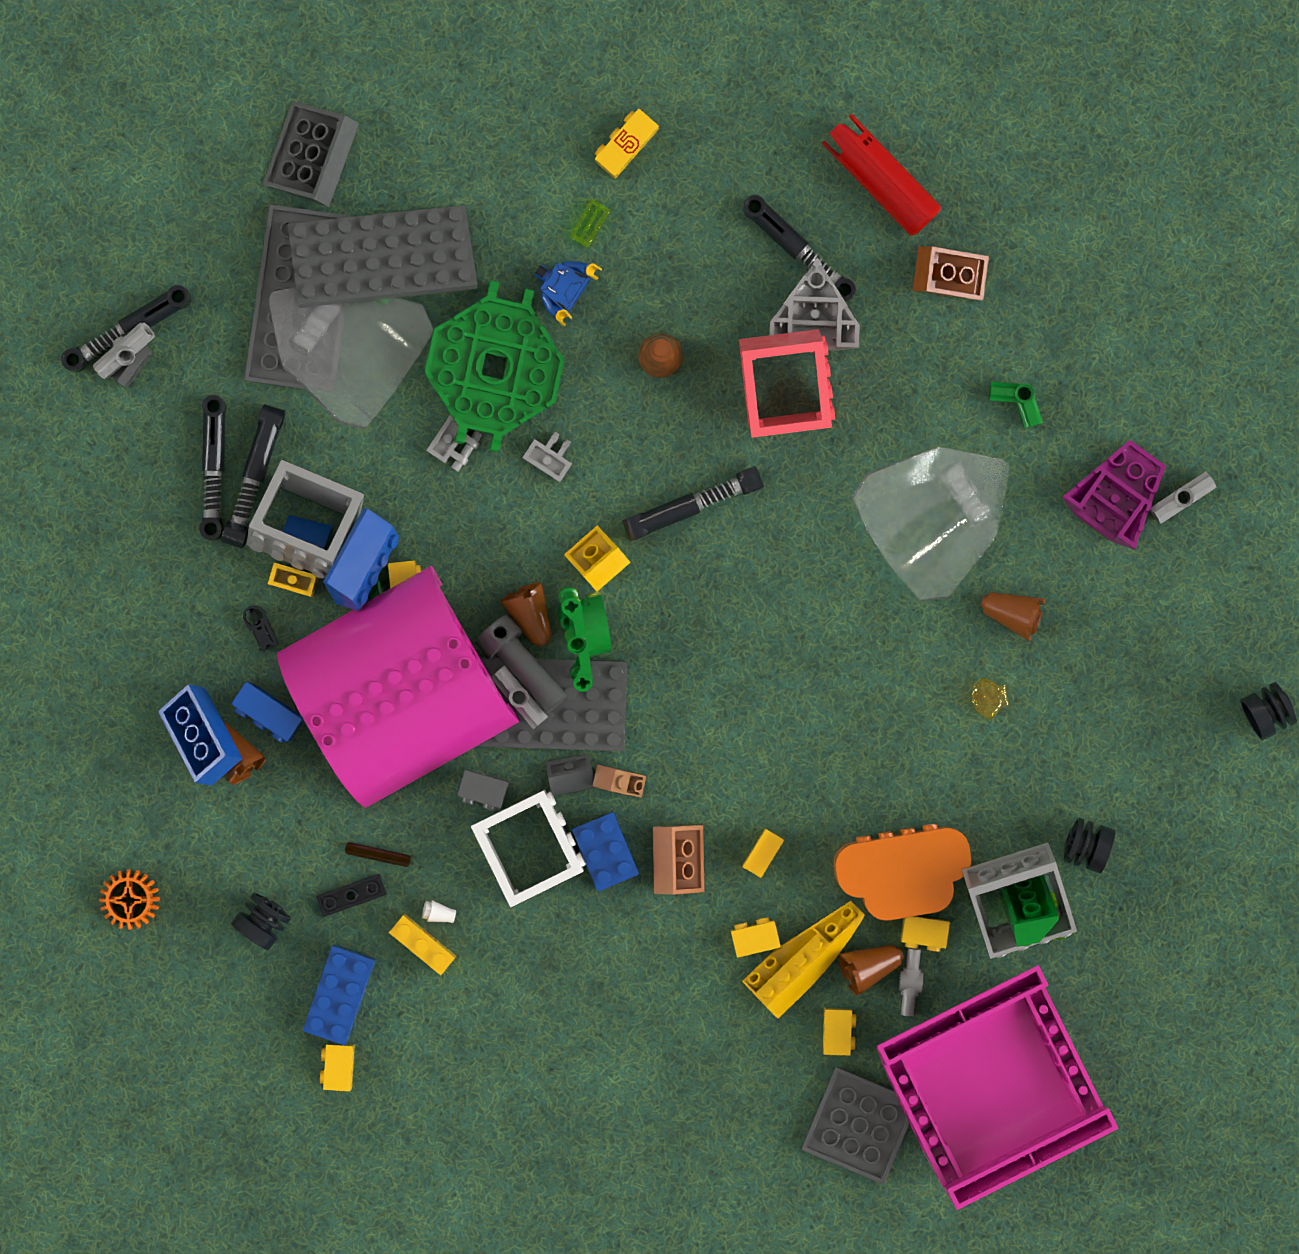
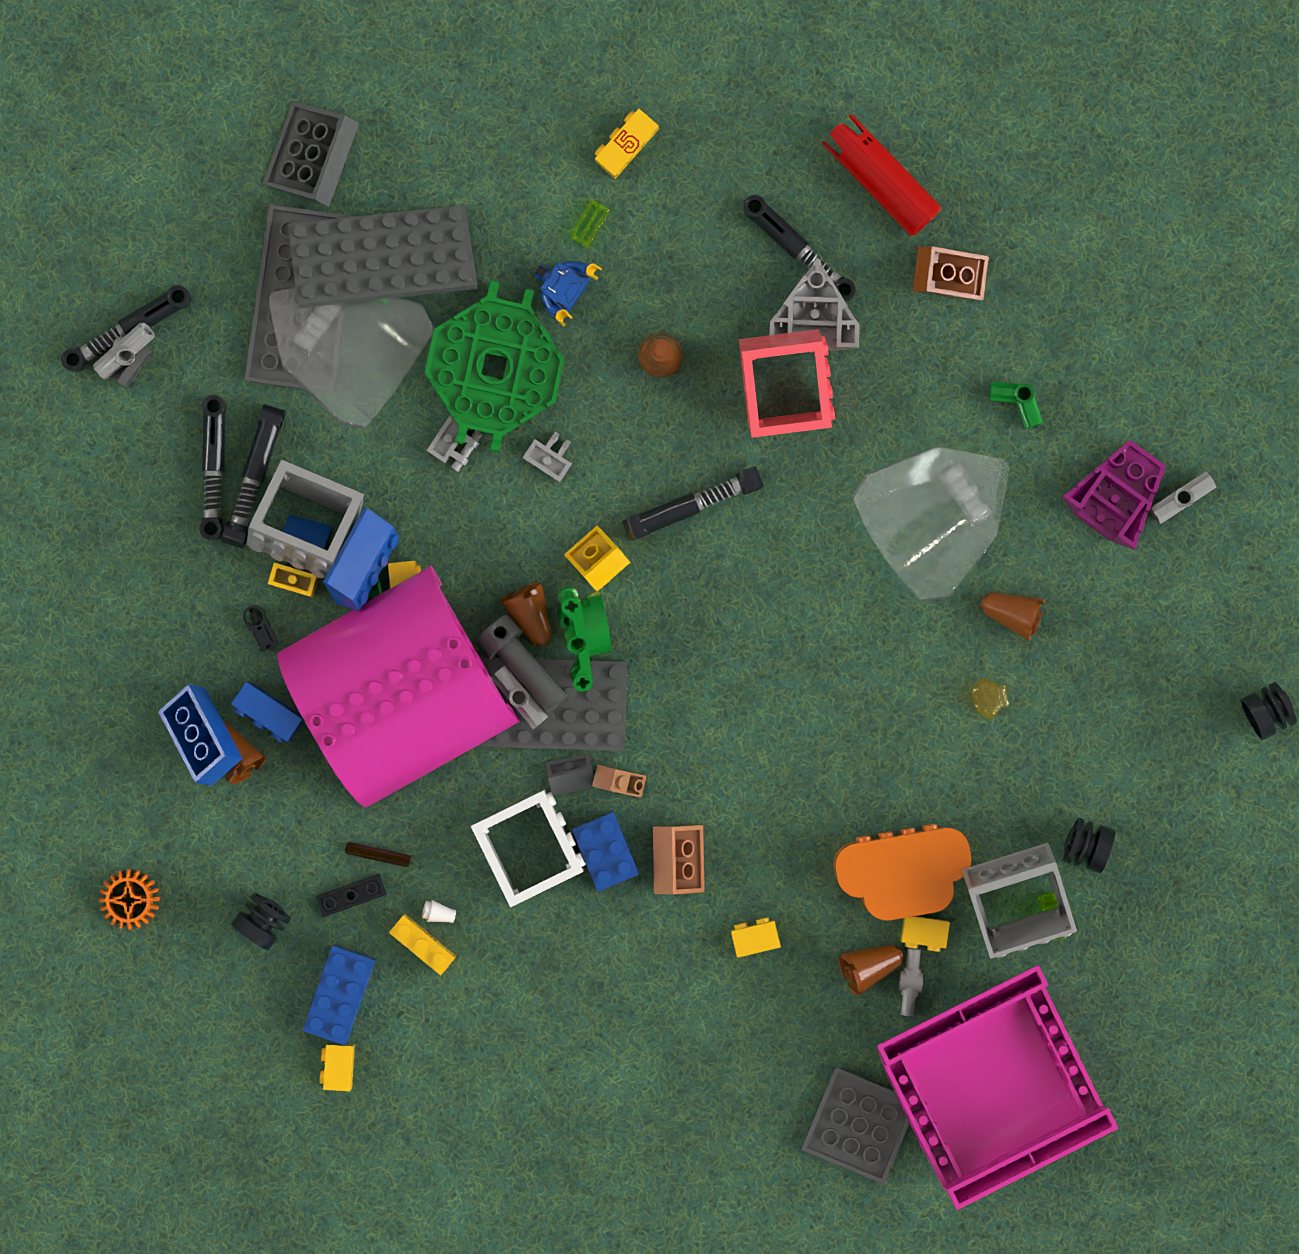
(483, 789): dark grey brick -> none
(762, 853): yellow panel -> none
(802, 960): yellow wedge -> none
(837, 1031): yellow brick -> none
(1029, 910): green slope -> none

